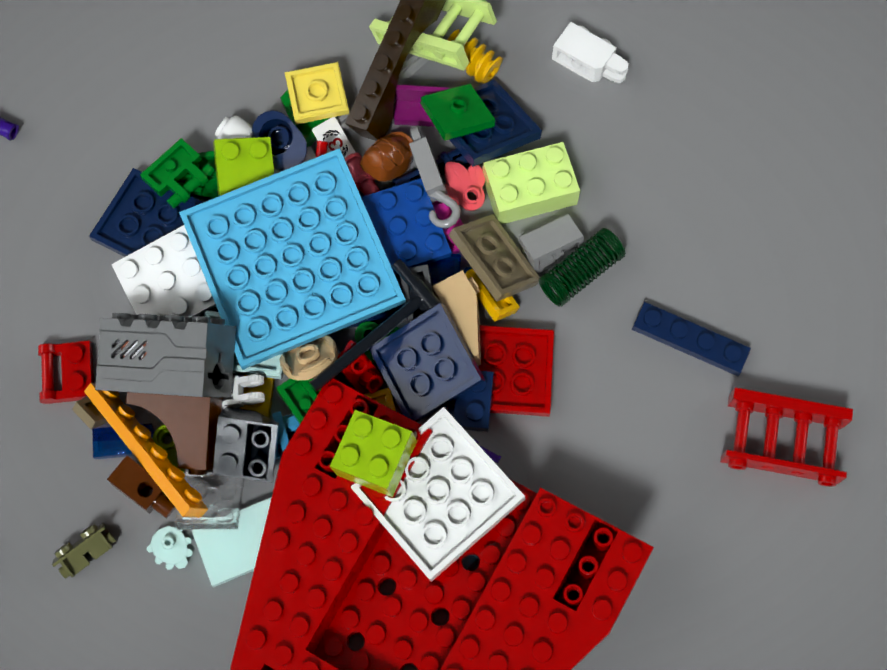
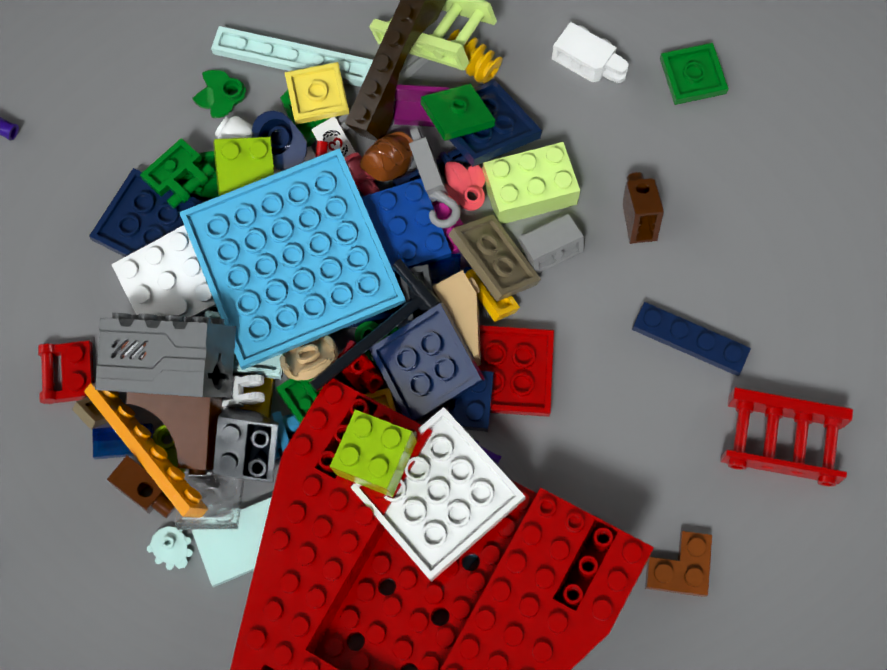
(72, 556): olive hinge -> none
(216, 94): none -> green plate
(286, 54): none -> light aqua plate
(560, 285): dark green piece -> none
(639, 200): none -> reddish brown torso
(686, 575): none -> dark orange plate
(693, 73): none -> green plate

